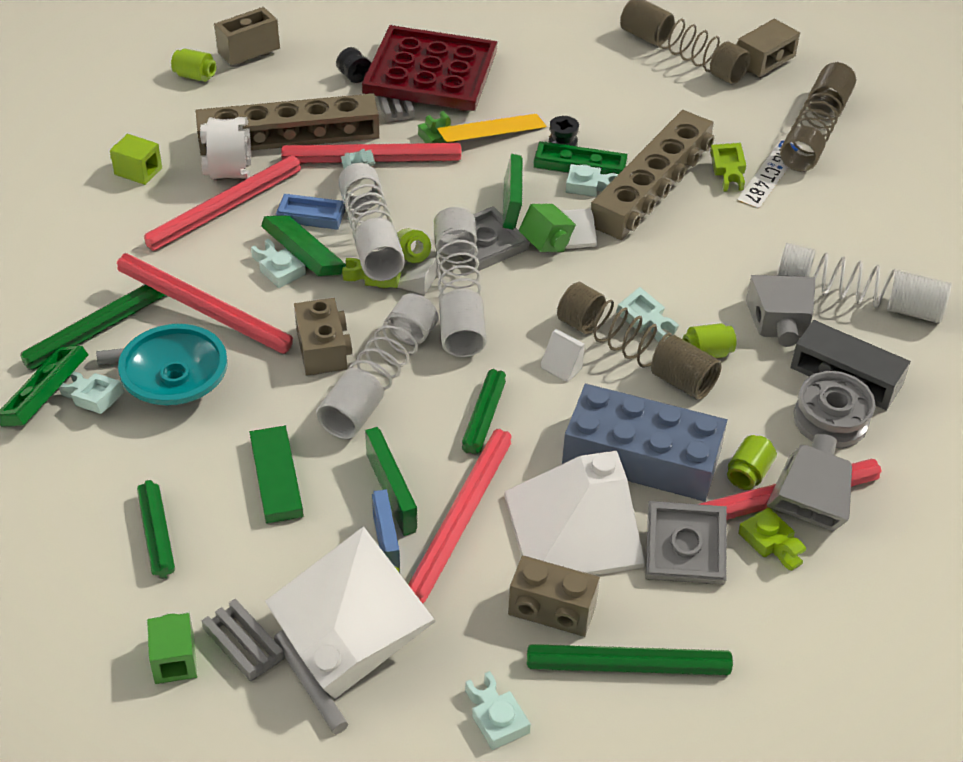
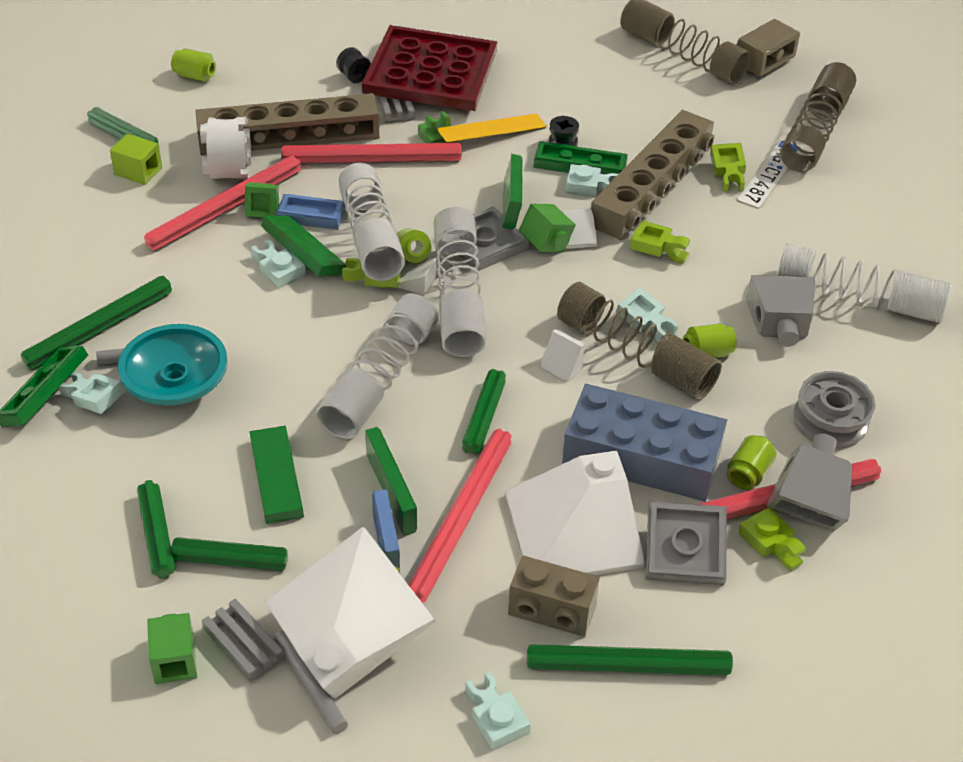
(116, 125): none -> green axle
(205, 303): coral axle -> none
(229, 553): none -> green axle
(247, 36): dark tan brick -> none
(261, 199): none -> bright green tile
(321, 336): dark tan brick -> none
(358, 157): light aqua plate -> none
(656, 239): none -> lime plate
(829, 349): dark grey brick -> none

